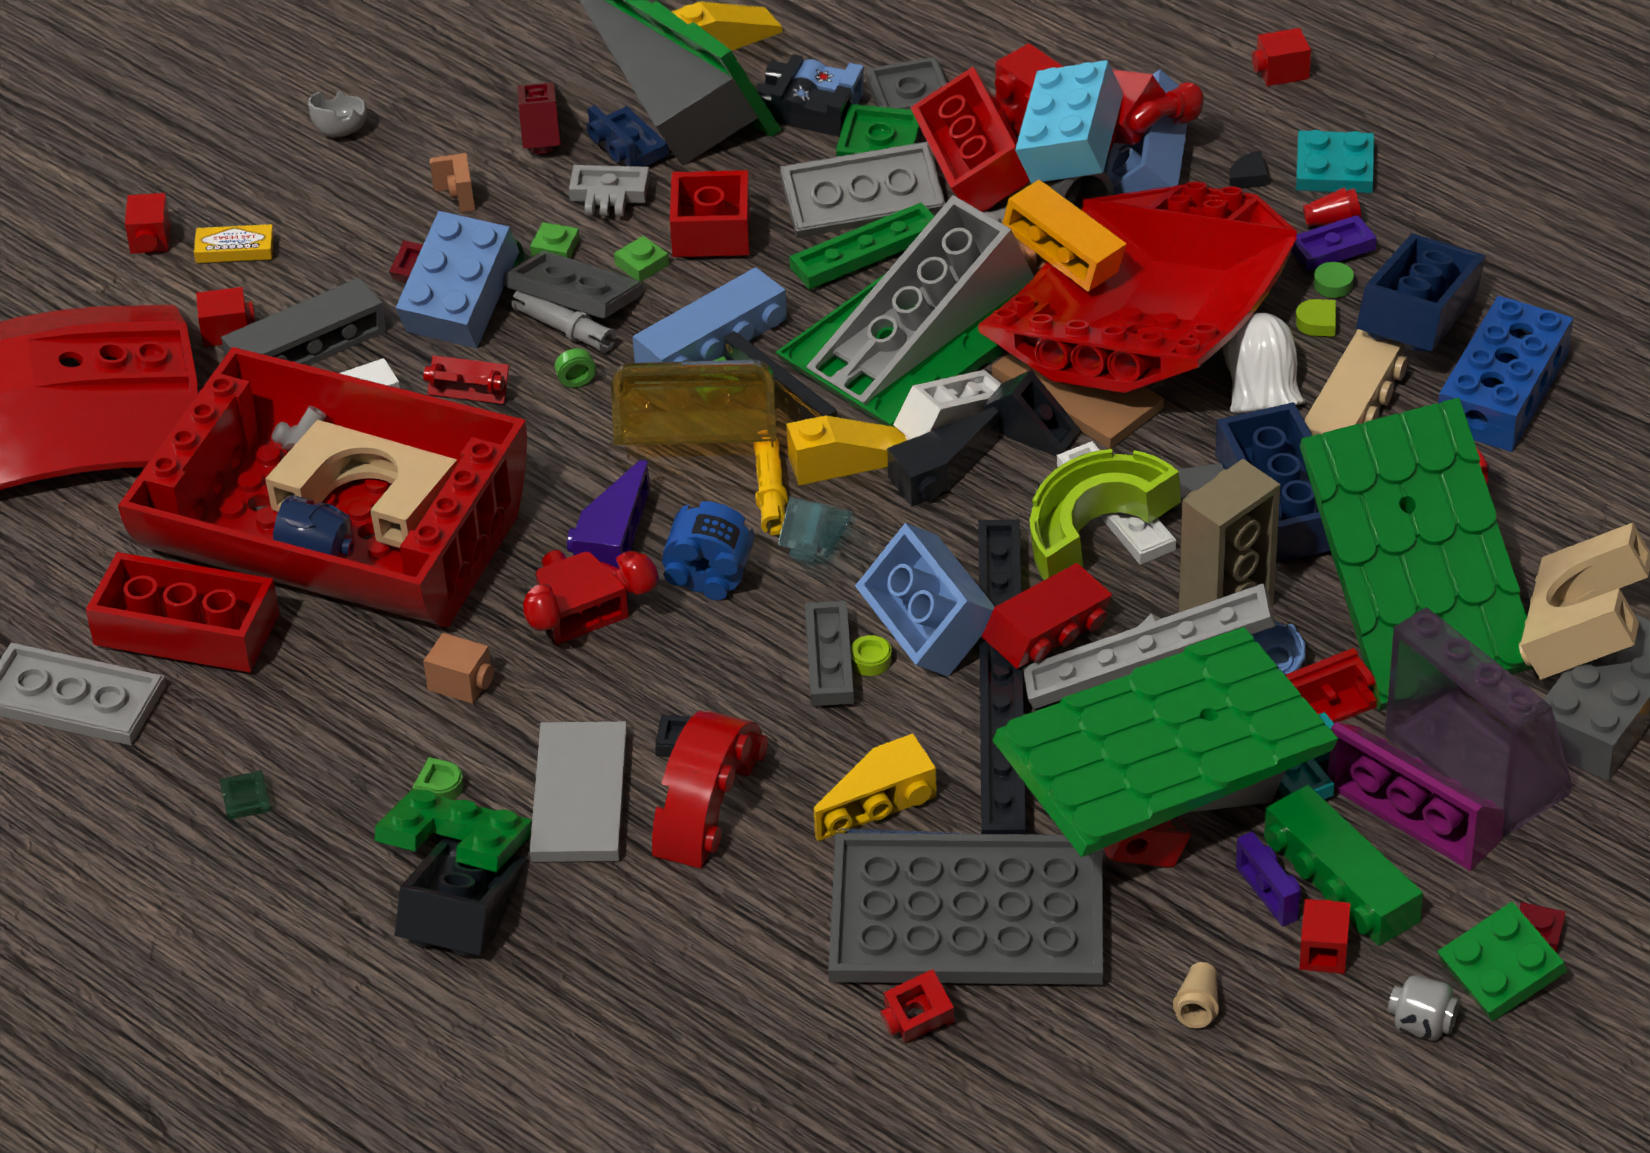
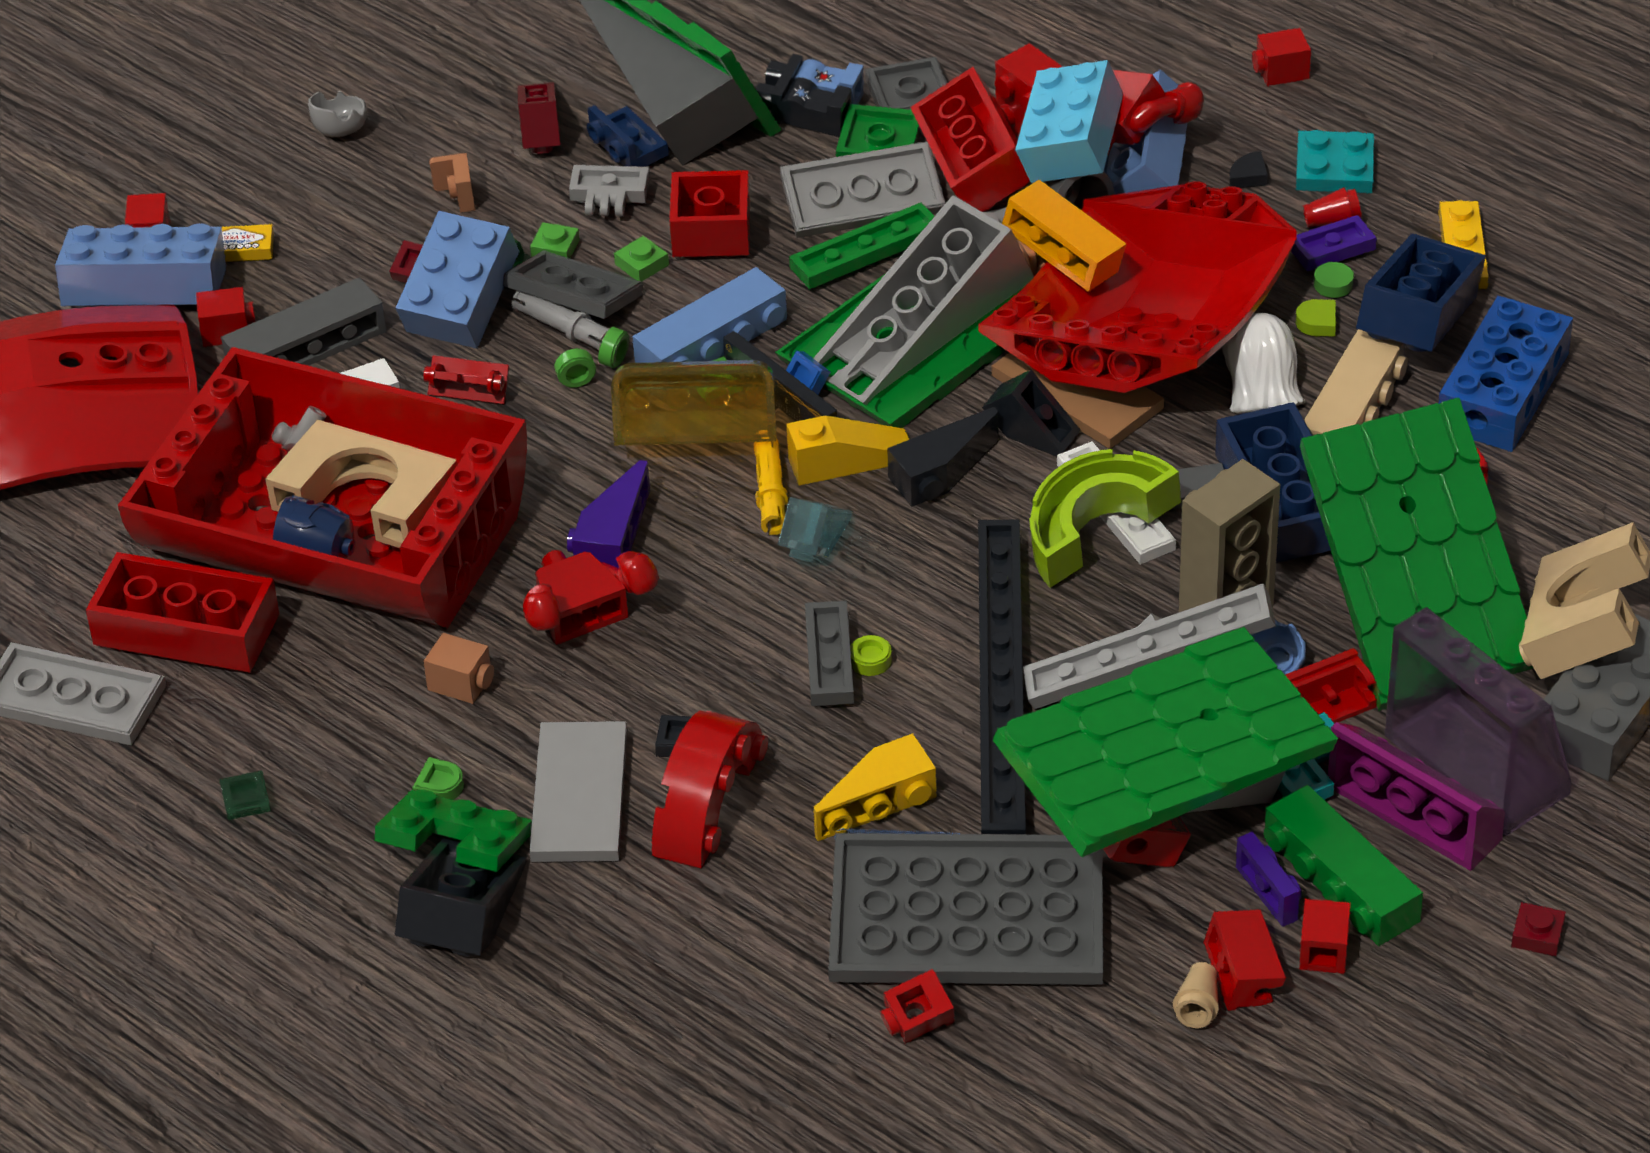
(139, 265): none -> medium blue brick
(613, 347): none -> bright green tile
(707, 549): blue brick -> none
(731, 24): yellow slope -> none
(808, 371): none -> blue tile
(926, 599): medium blue brick -> none
(944, 402): white slope -> none
(1047, 616): red brick -> none
(1243, 957): none -> red hinge
(1424, 1008): light grey head -> none
(1462, 228): none -> yellow plate
(1502, 961): green plate -> none

